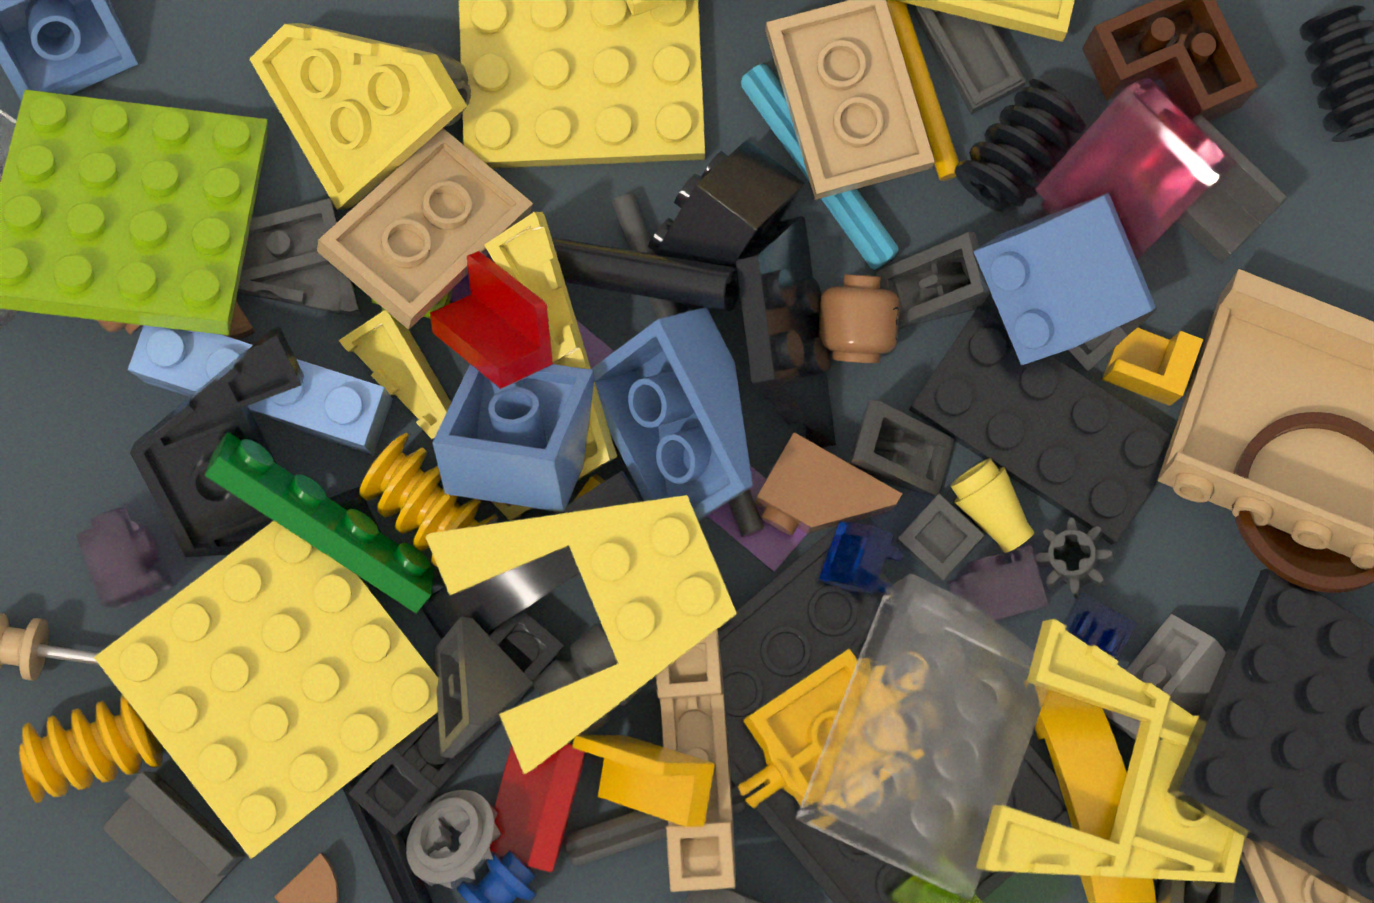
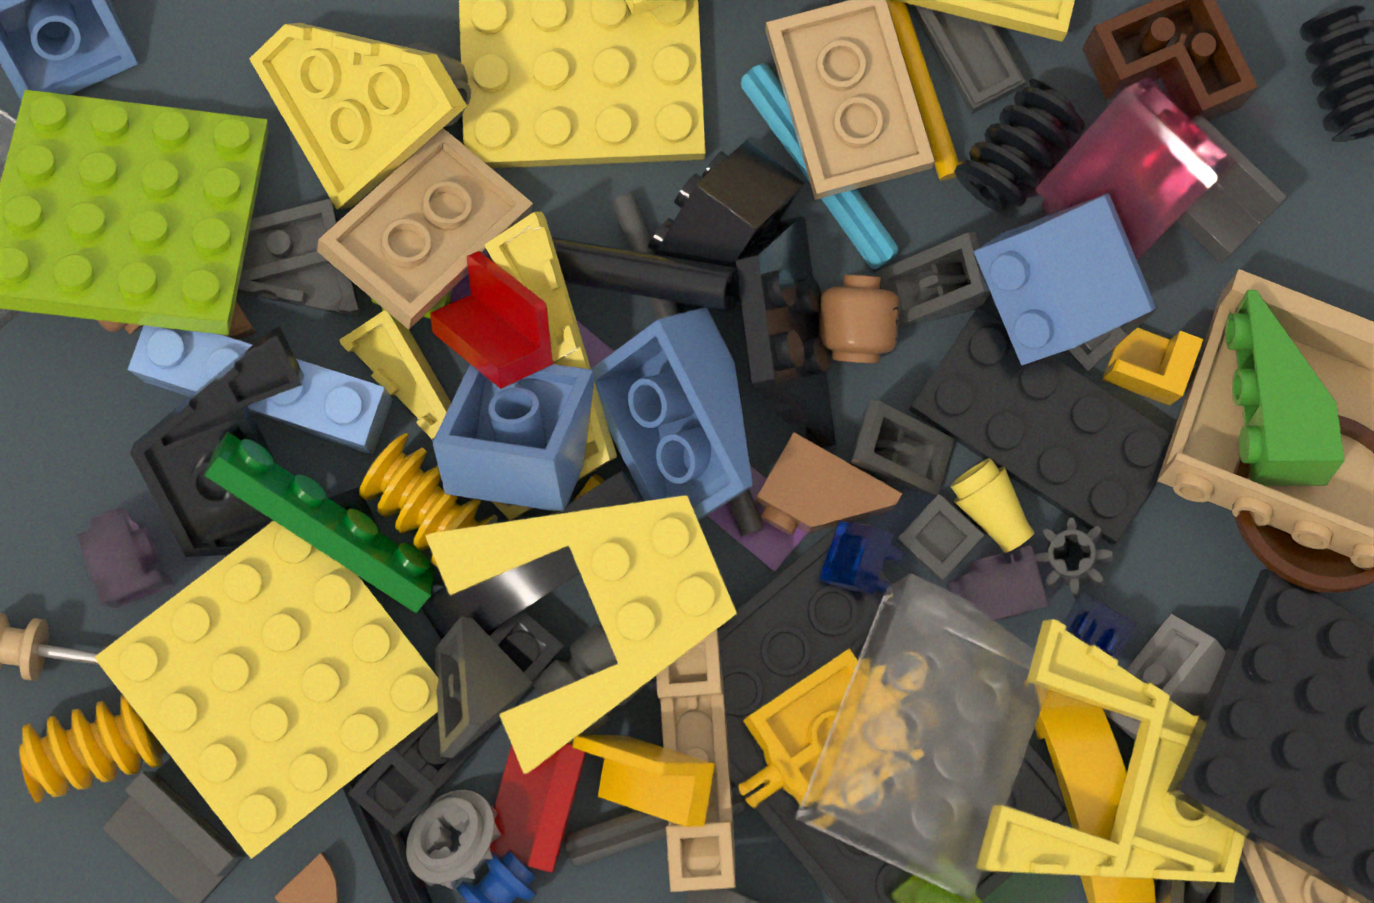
(1287, 410): none -> bright green slope

